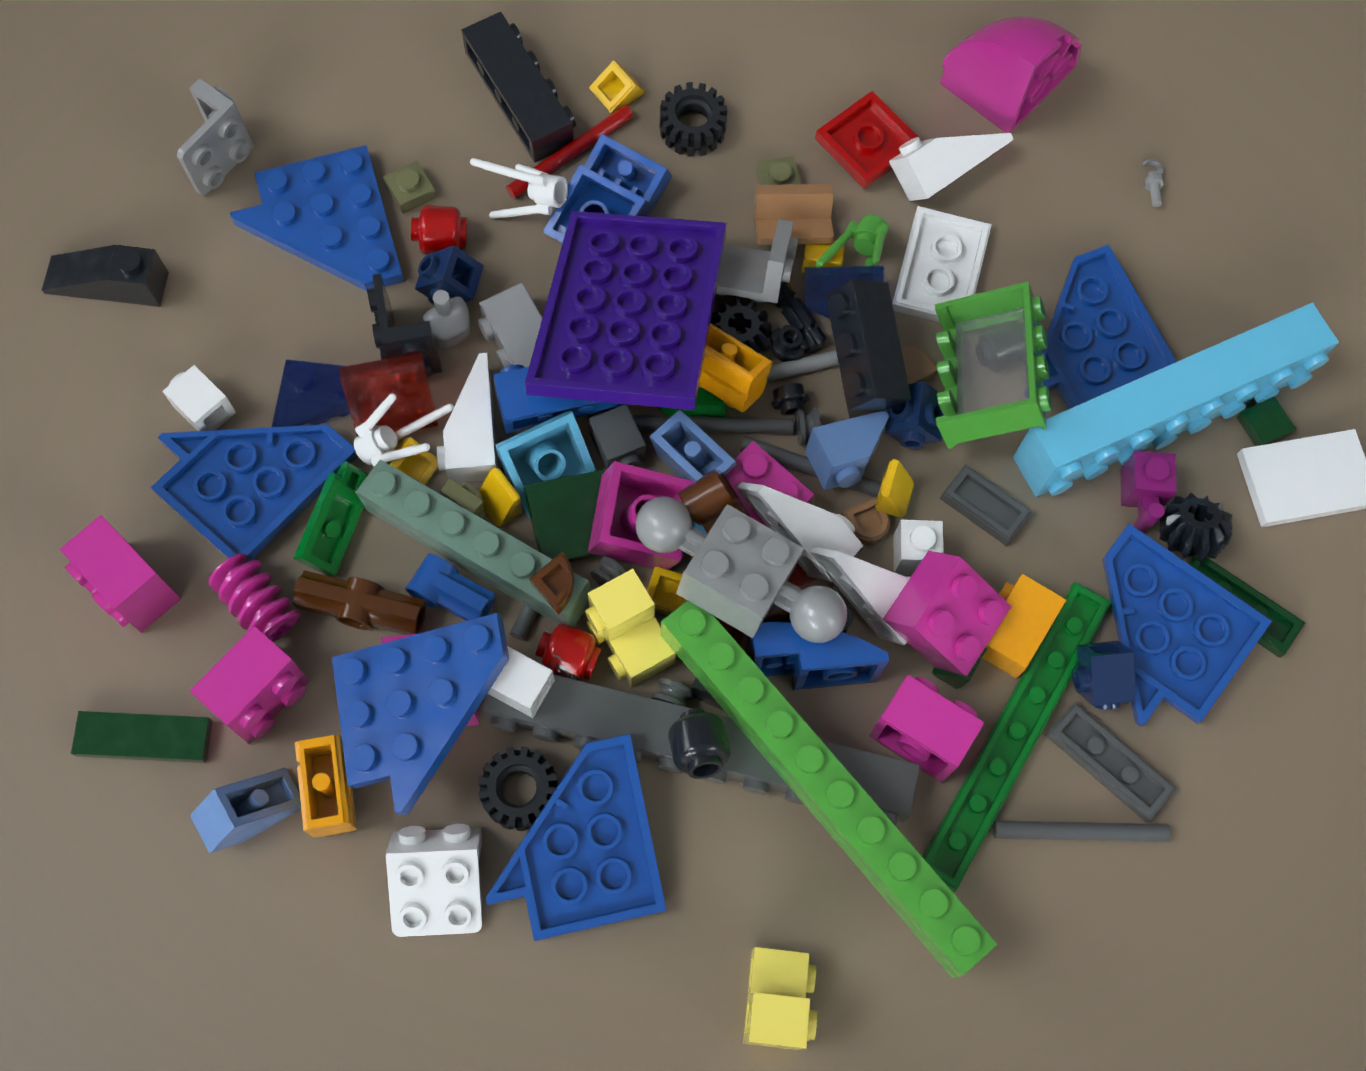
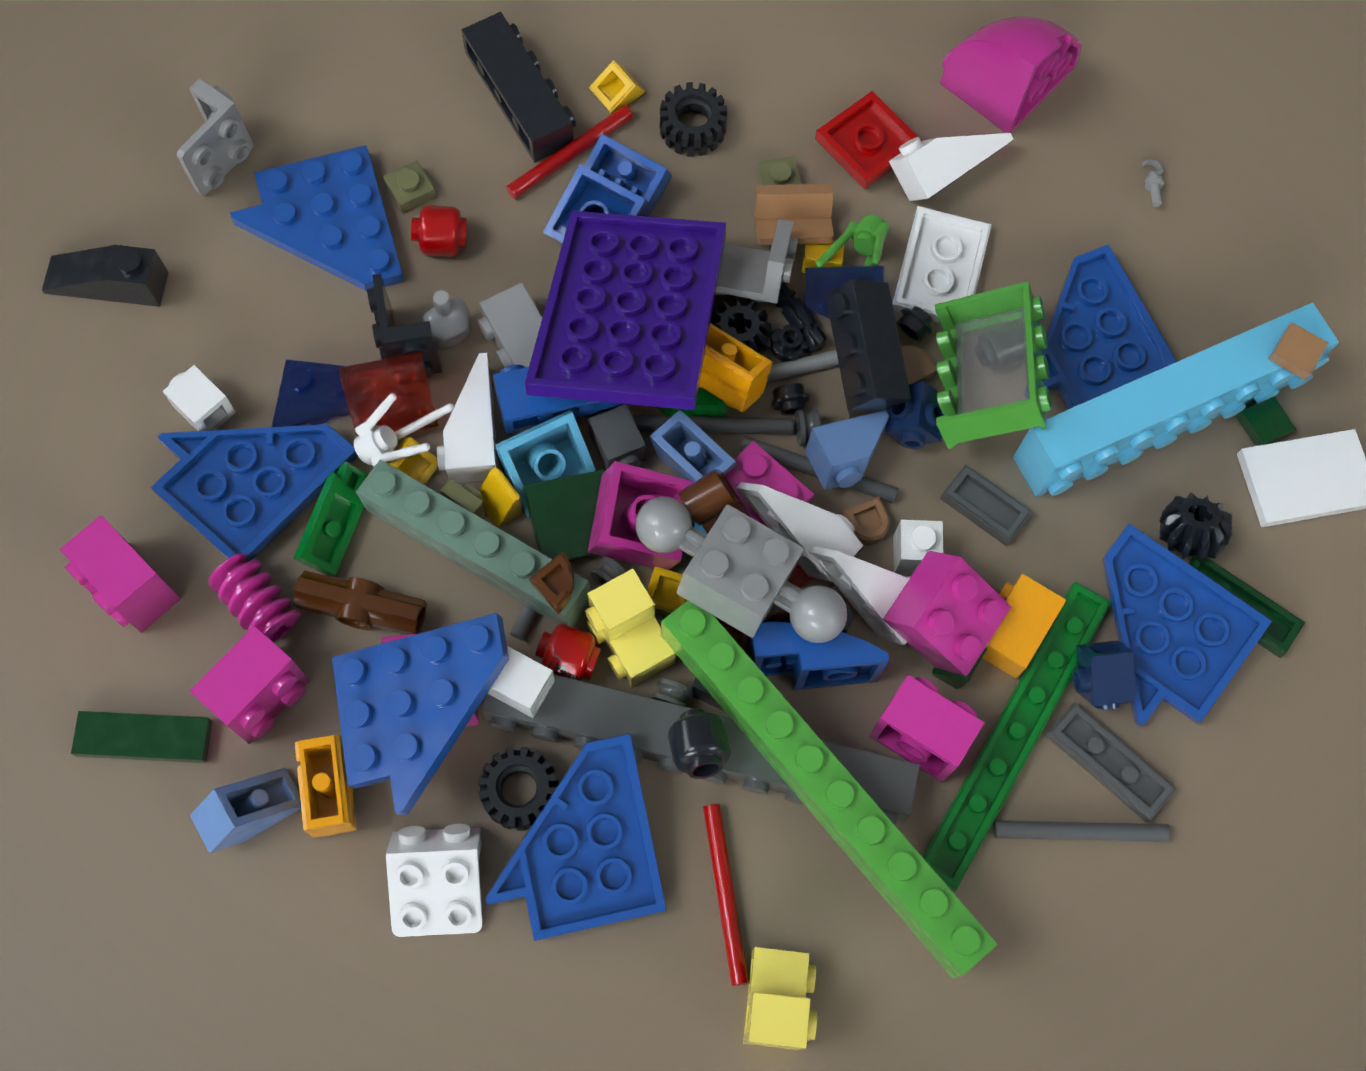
(444, 587): blue piece -> none
(449, 271): dark blue brick -> none
(543, 188): white plant -> none
(725, 895): none -> red bar
(895, 490): yellow slope -> none
(915, 323): none -> black plate
(1148, 484): magenta brick -> none
(1298, 351): none -> medium nougat tile

